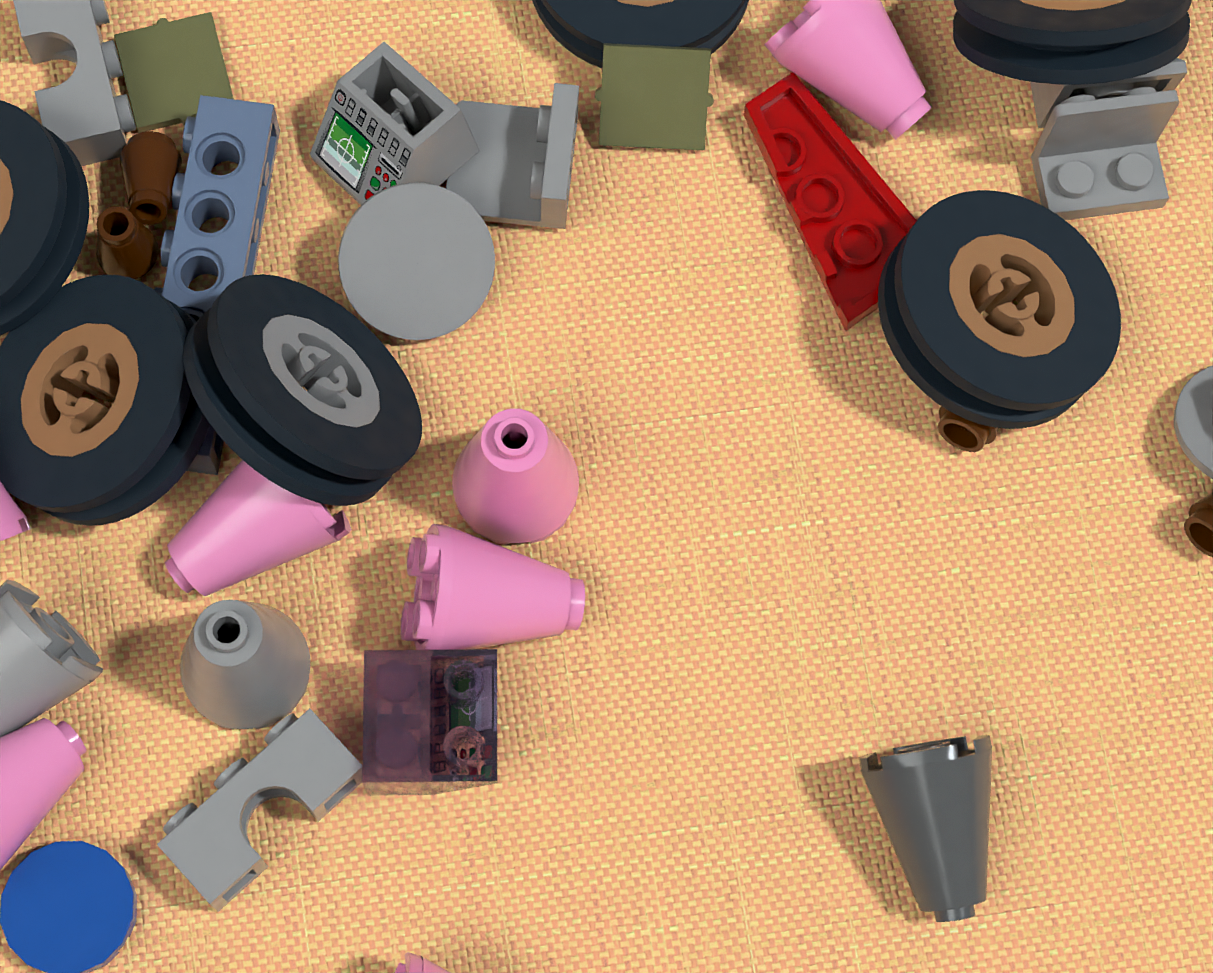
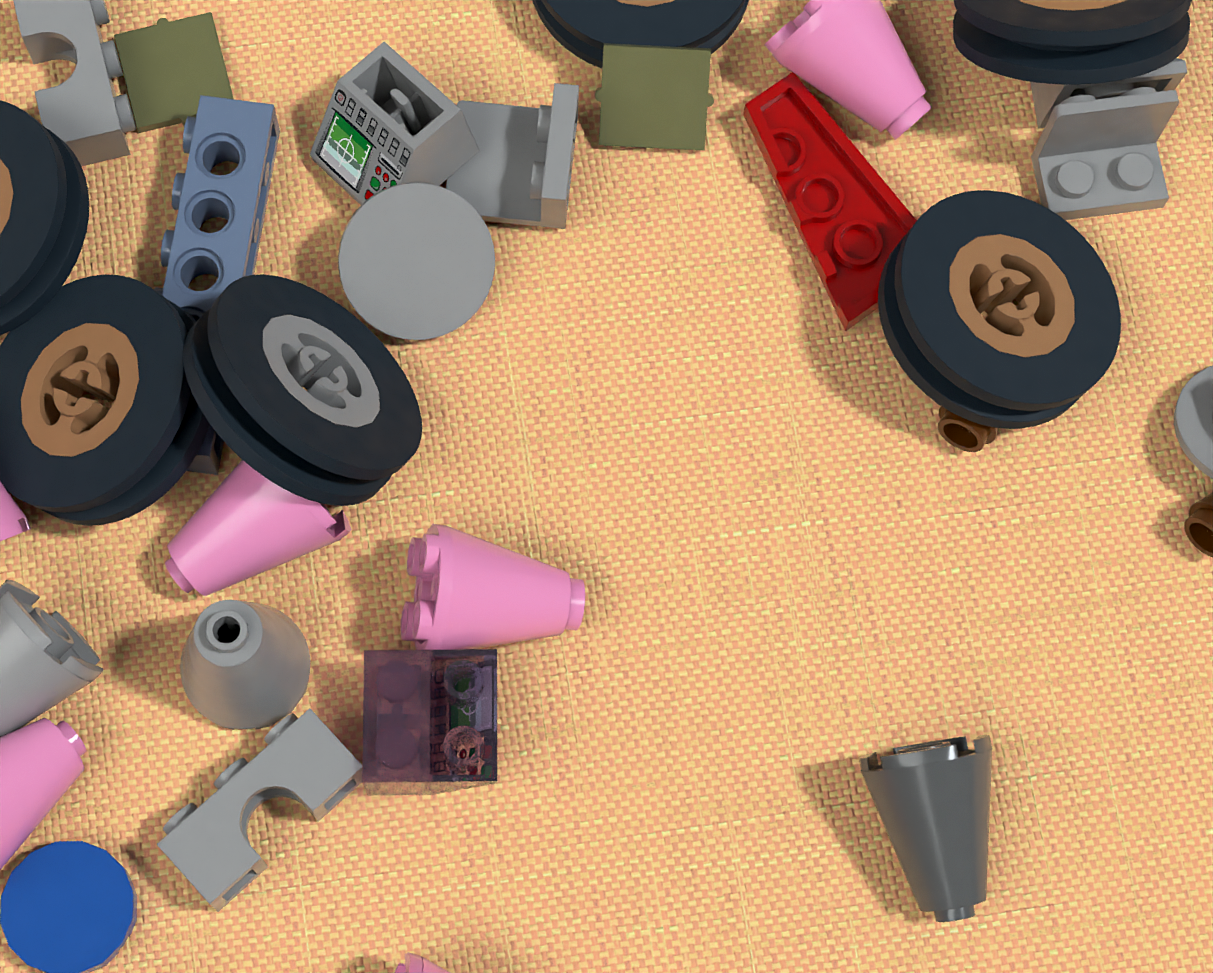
(124, 244): reddish brown cone -> none
(148, 172): reddish brown cone -> none
(515, 479): bright pink cone -> none

